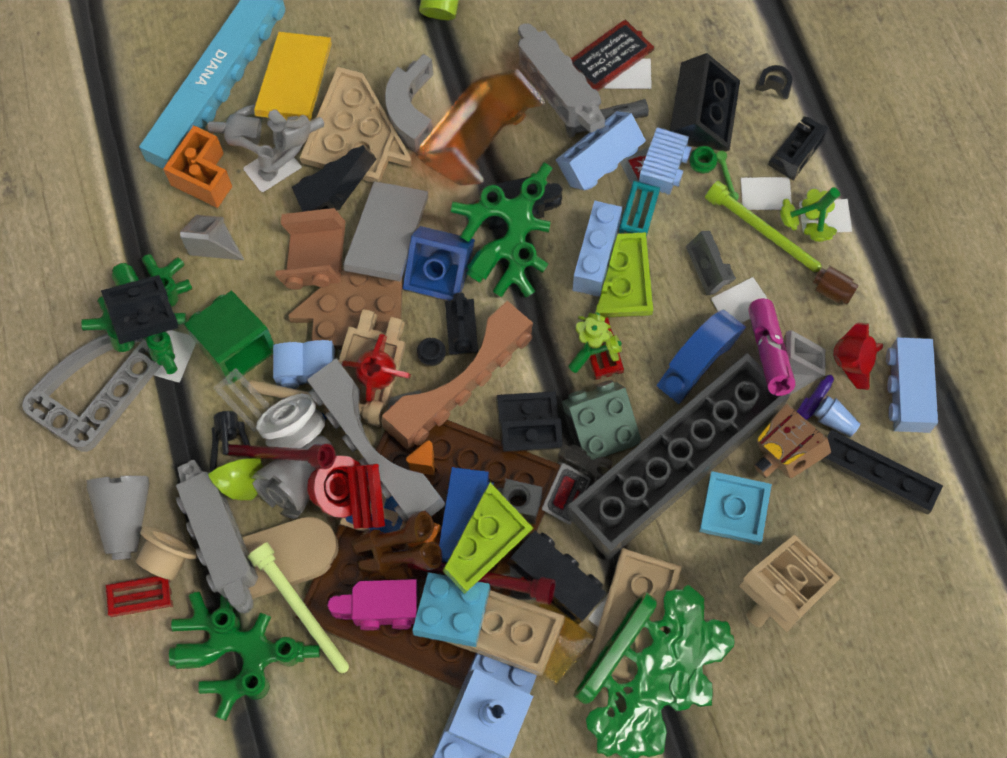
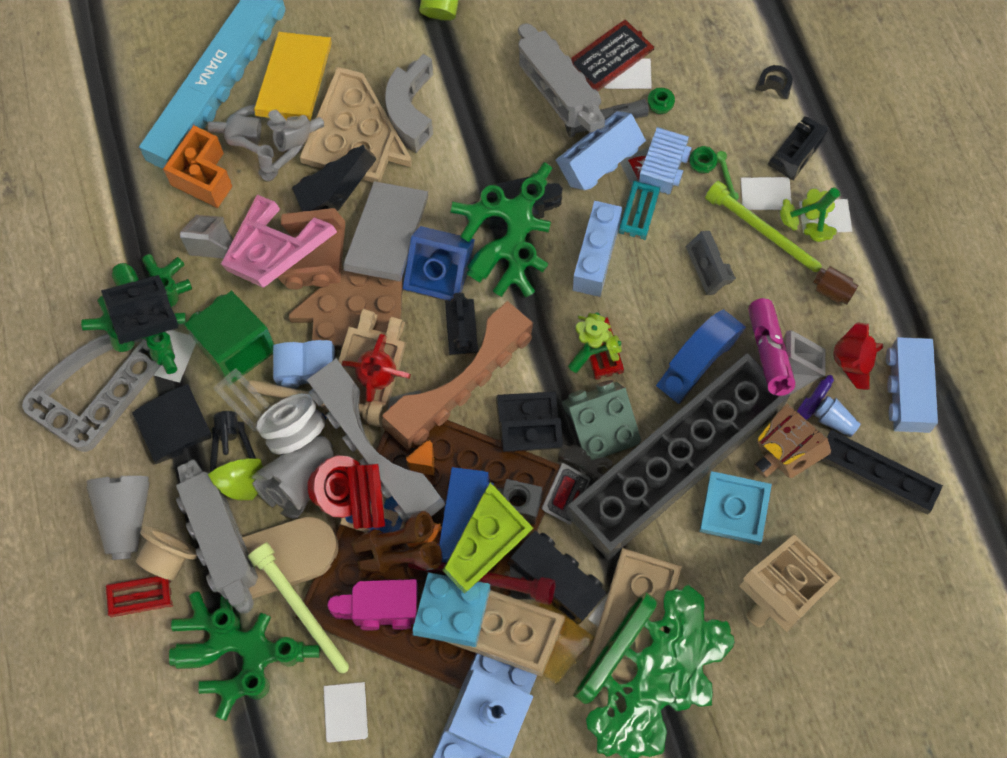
(171, 424): none -> black slope
(264, 253): none -> bright pink wing
(286, 170): white sticker -> none
(318, 455): dark red piece -> none
(345, 712): none -> white sticker
(431, 351): black plate -> none
(474, 124): clear orange windscreen -> none
(628, 279): lime wing -> none
(658, 106): none -> green plate
(705, 103): black slope -> none
(738, 298): white sticker -> none

